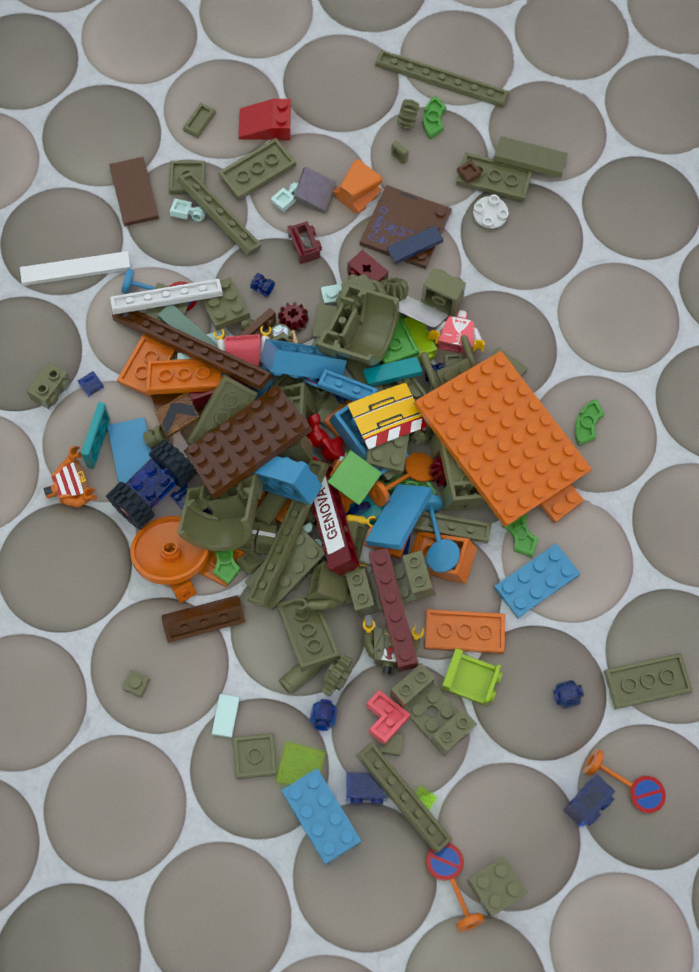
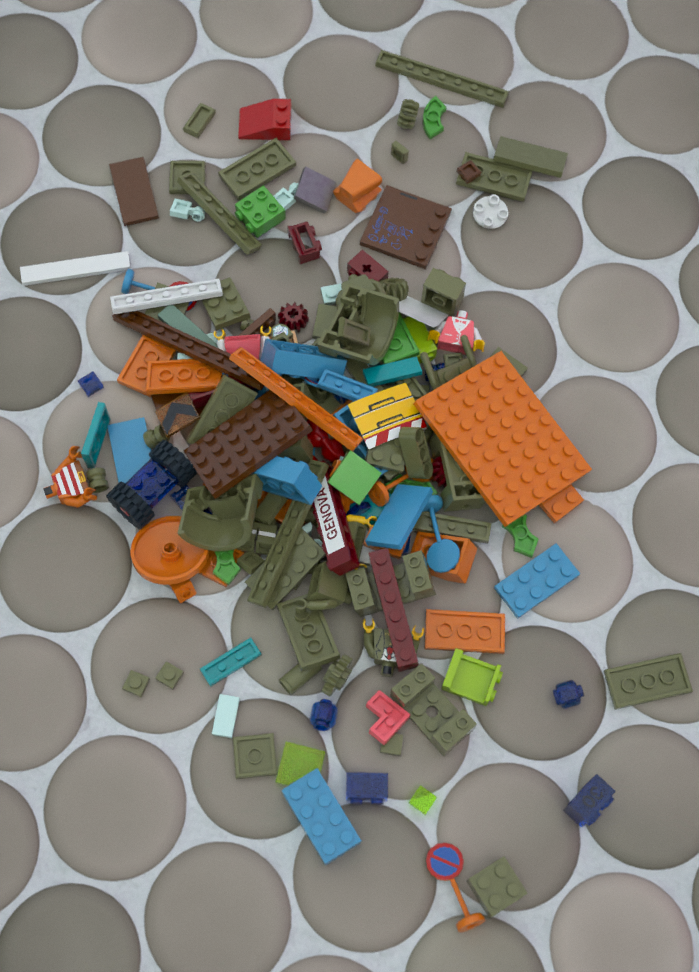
(48, 385): olive brick -> none
(97, 479): none -> olive wheel
(169, 675): none -> olive plate
(203, 618): reddish brown panel -> none
(230, 662): none -> teal tile
(259, 211): none -> bright green brick
(262, 284): clear blue wheel -> none
(296, 398): none -> orange tile
(354, 332): none -> olive tile
(404, 797): olive tile -> none
(415, 244): dark blue tile -> none
(415, 452): none -> olive beam
(586, 422): bright green tile -> none
(645, 792): piece -> none

